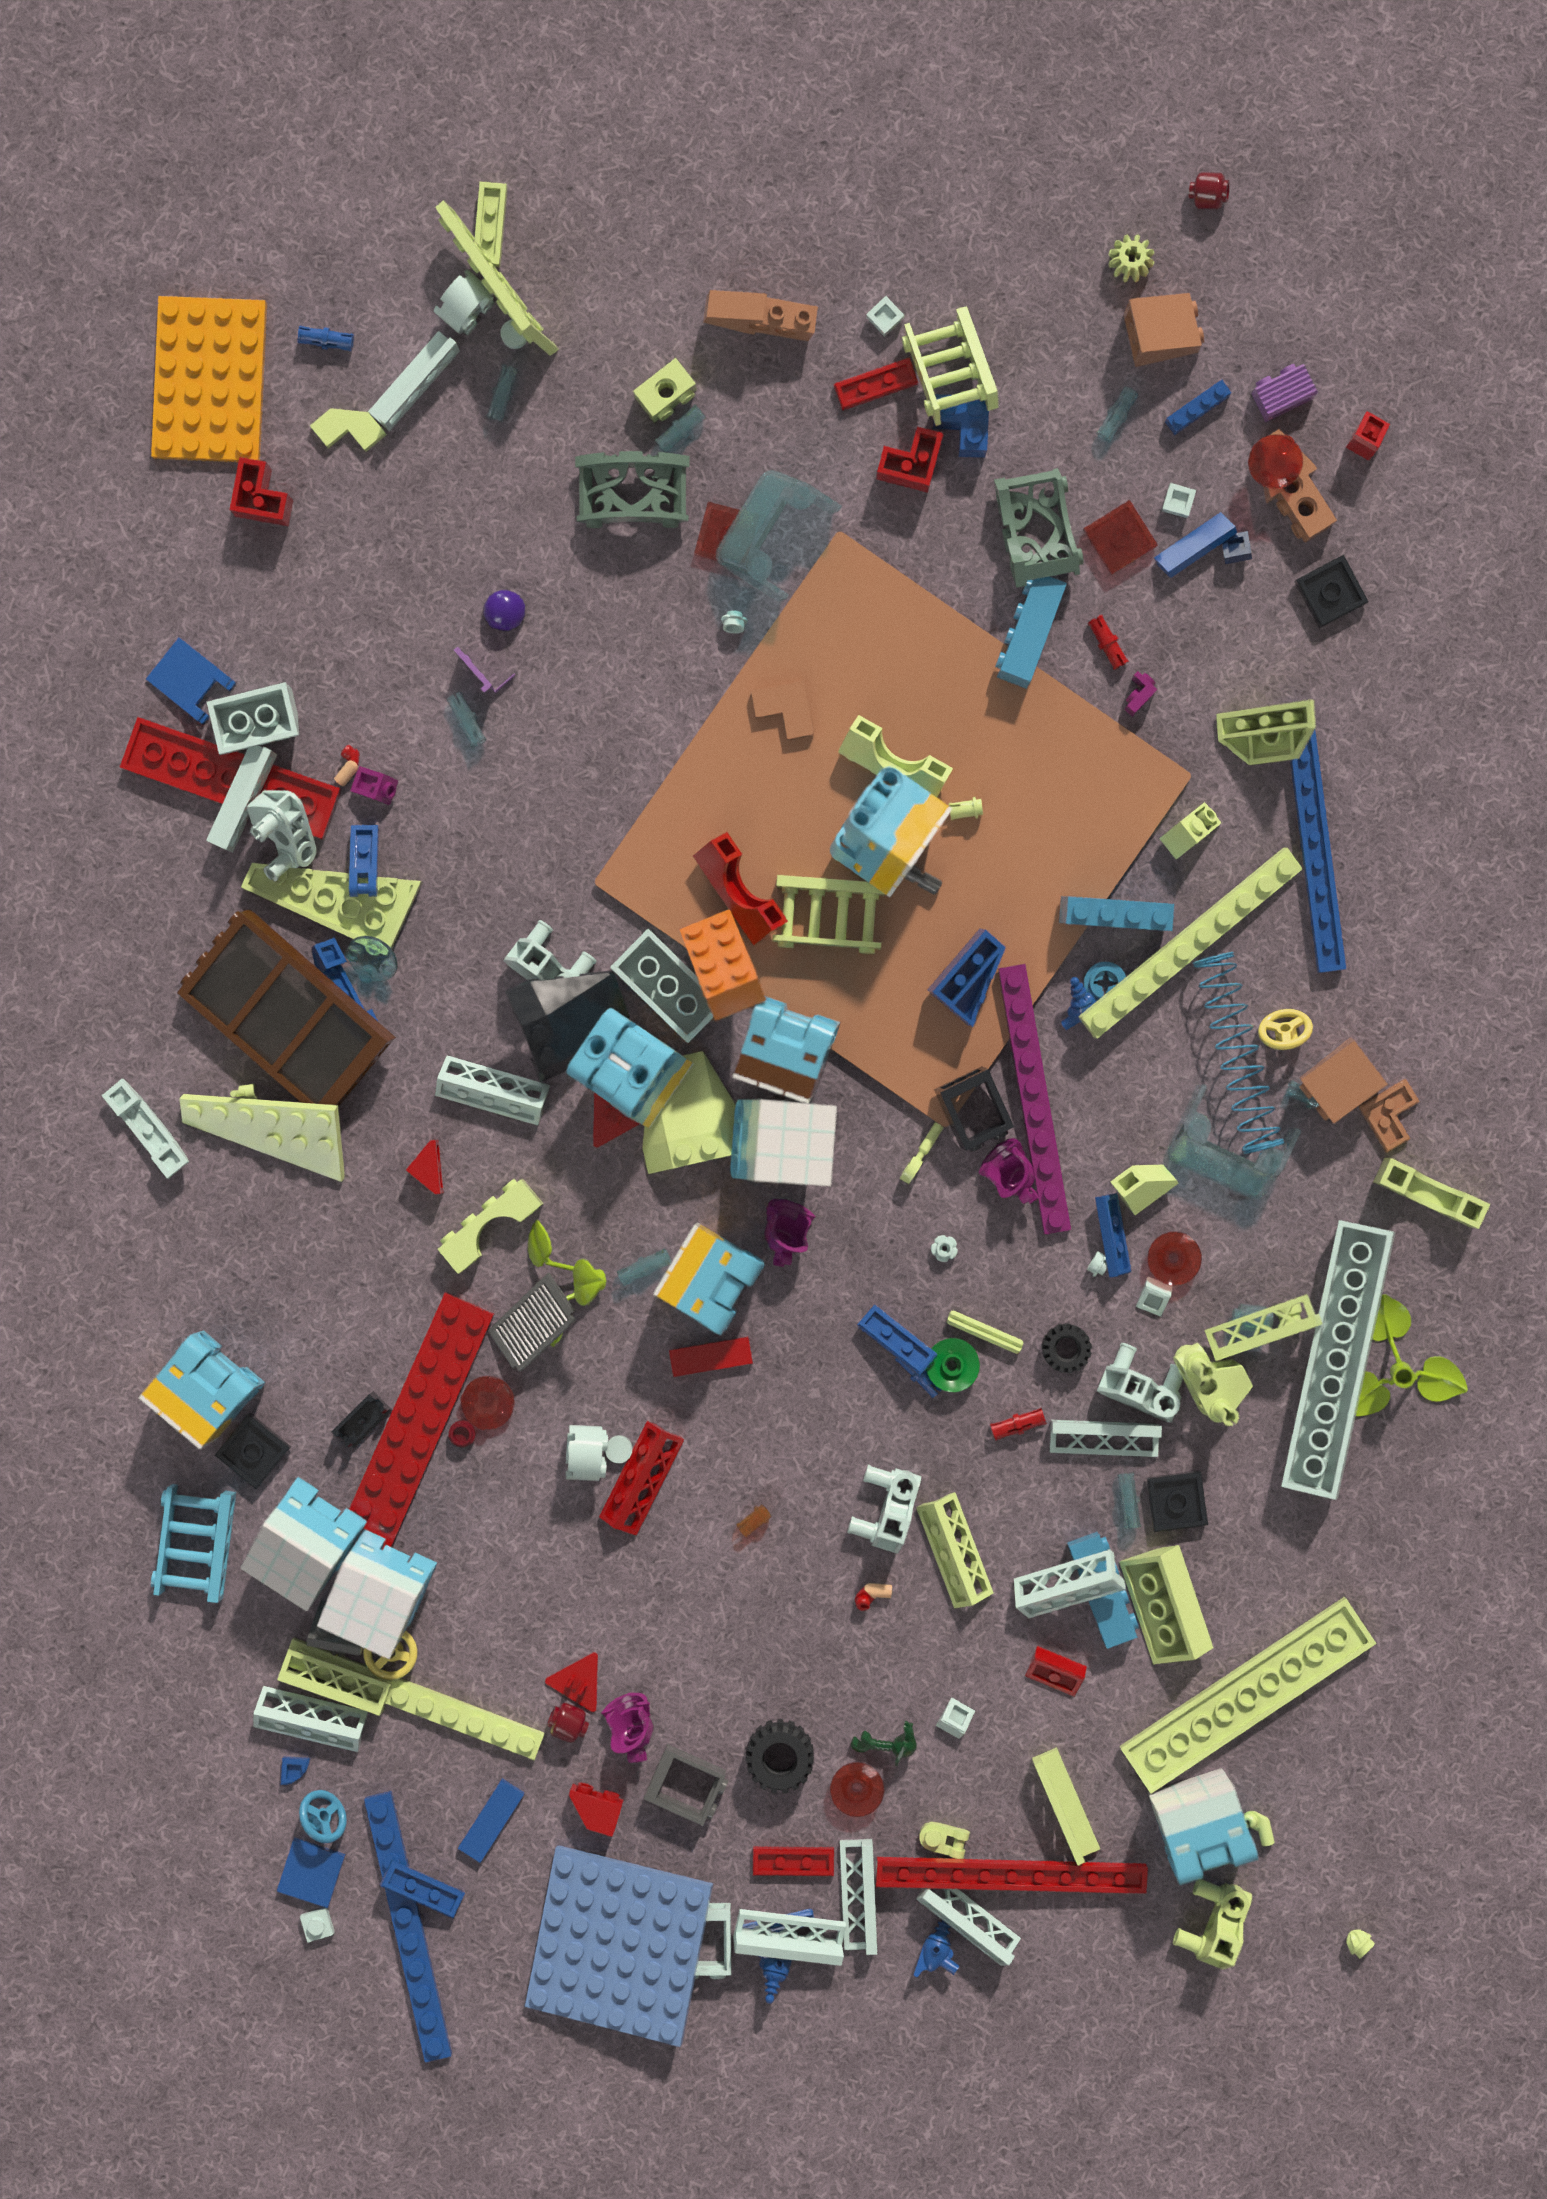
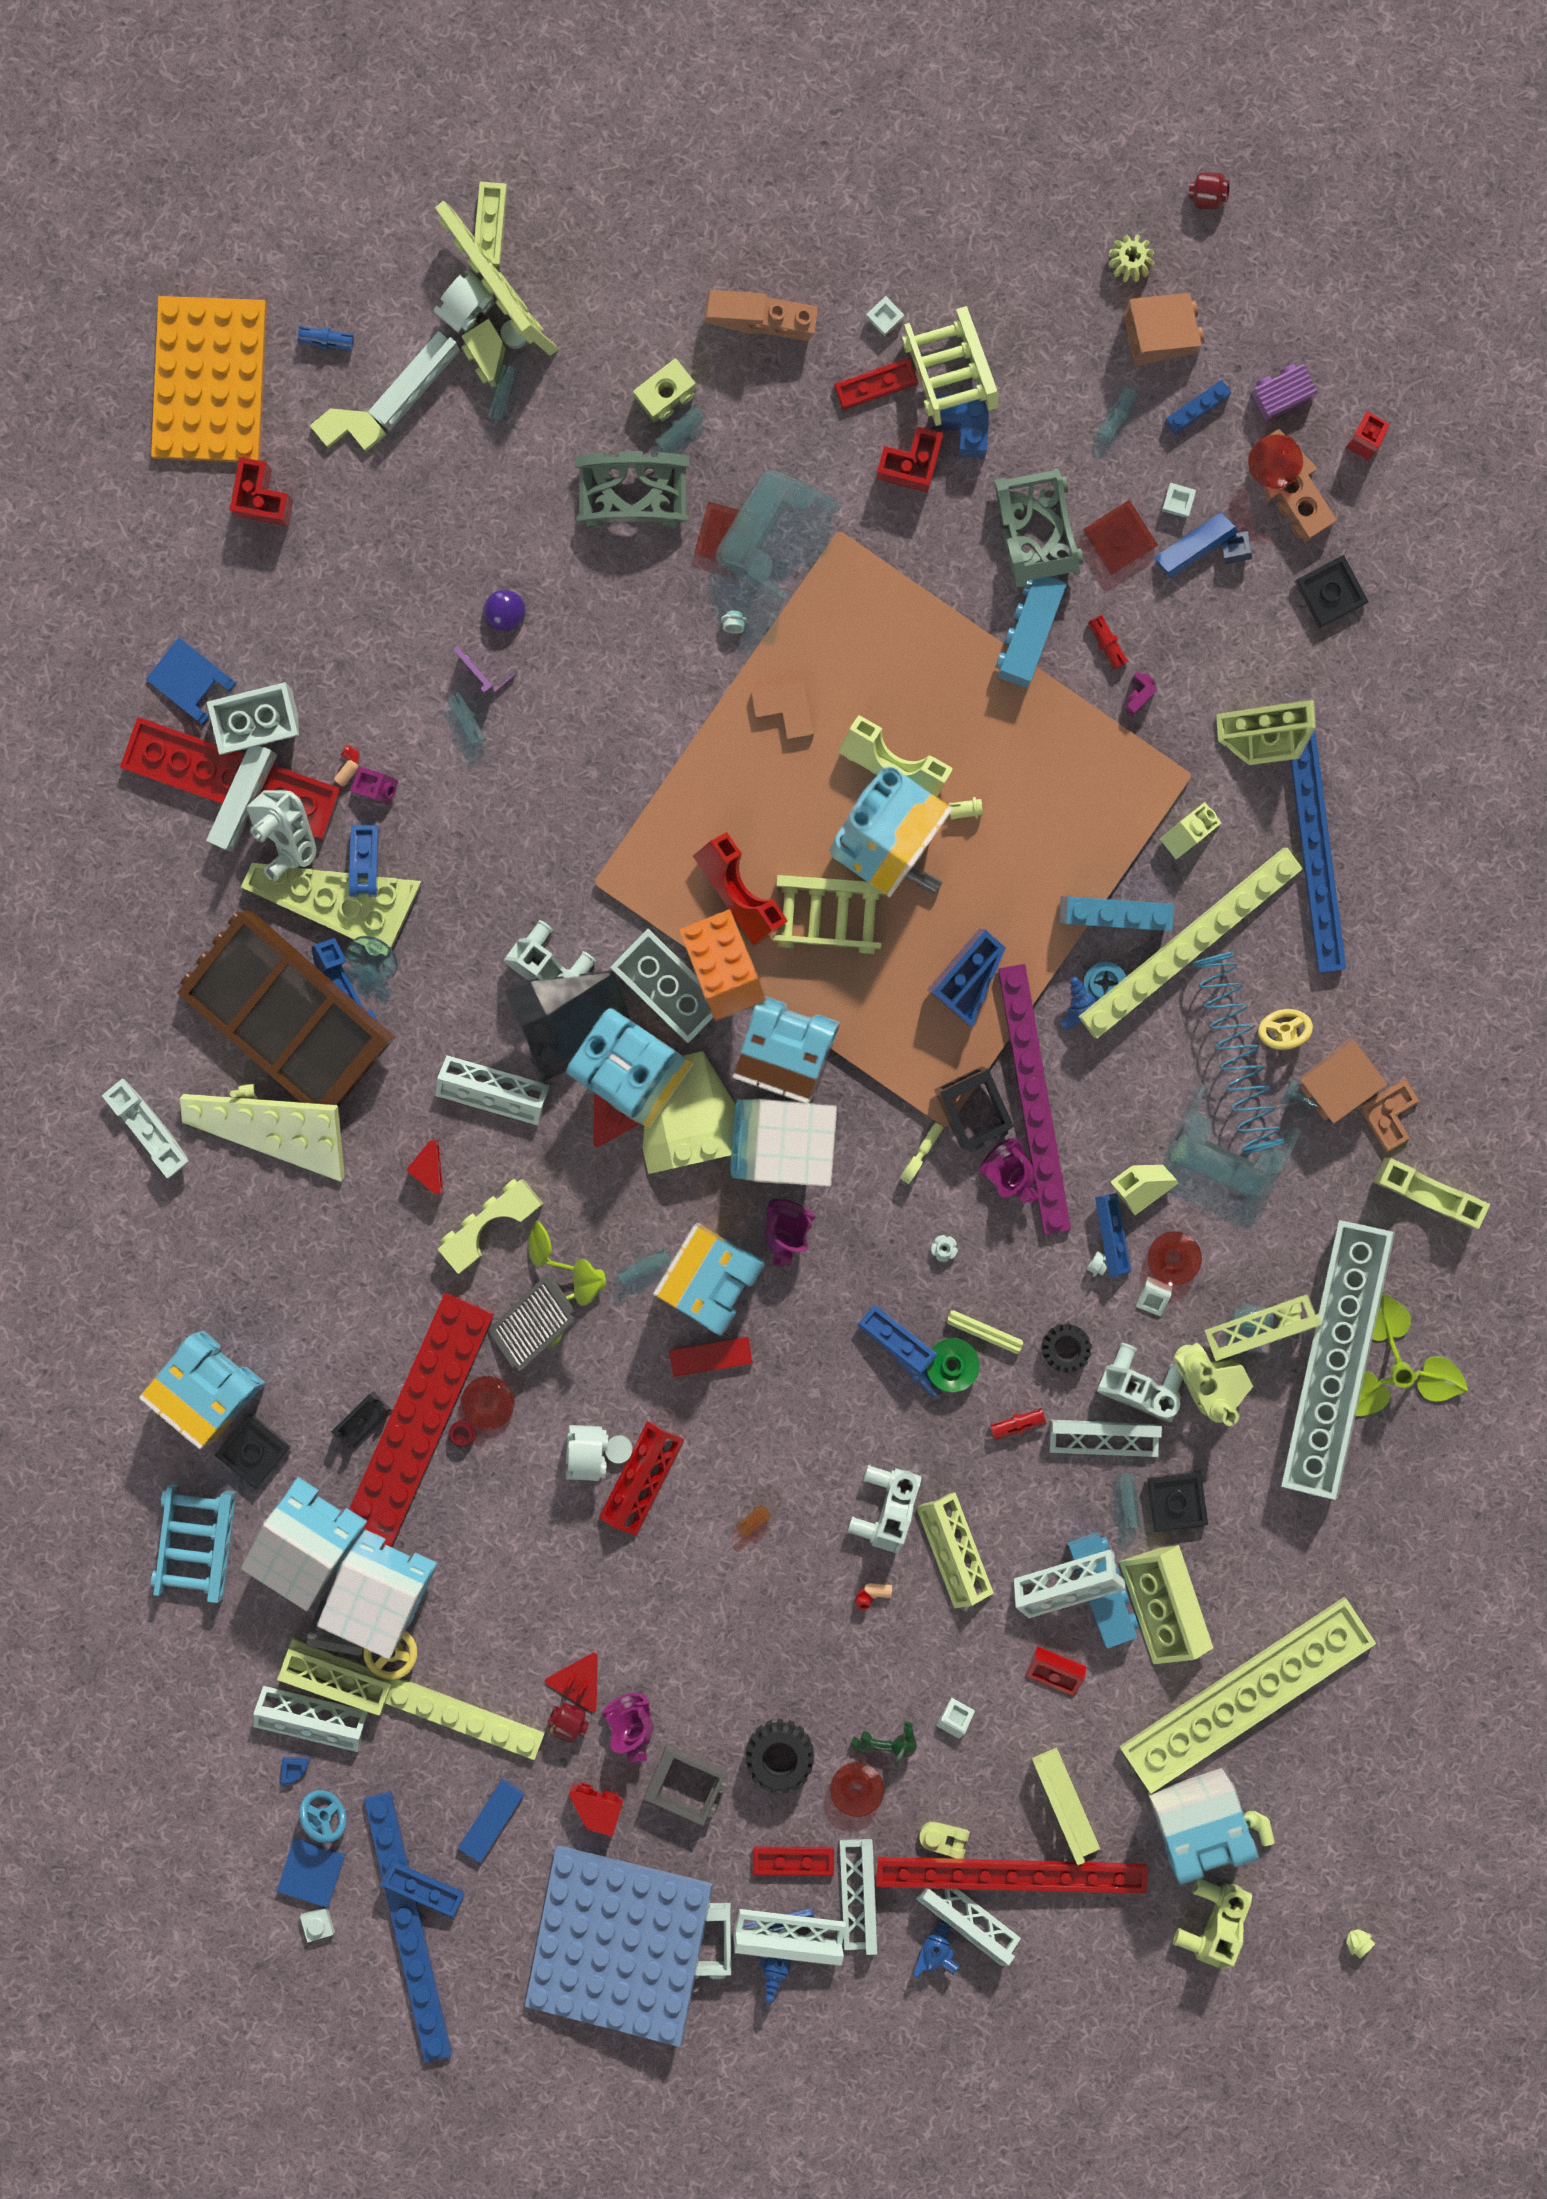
(486, 349): none -> yellowish green slope

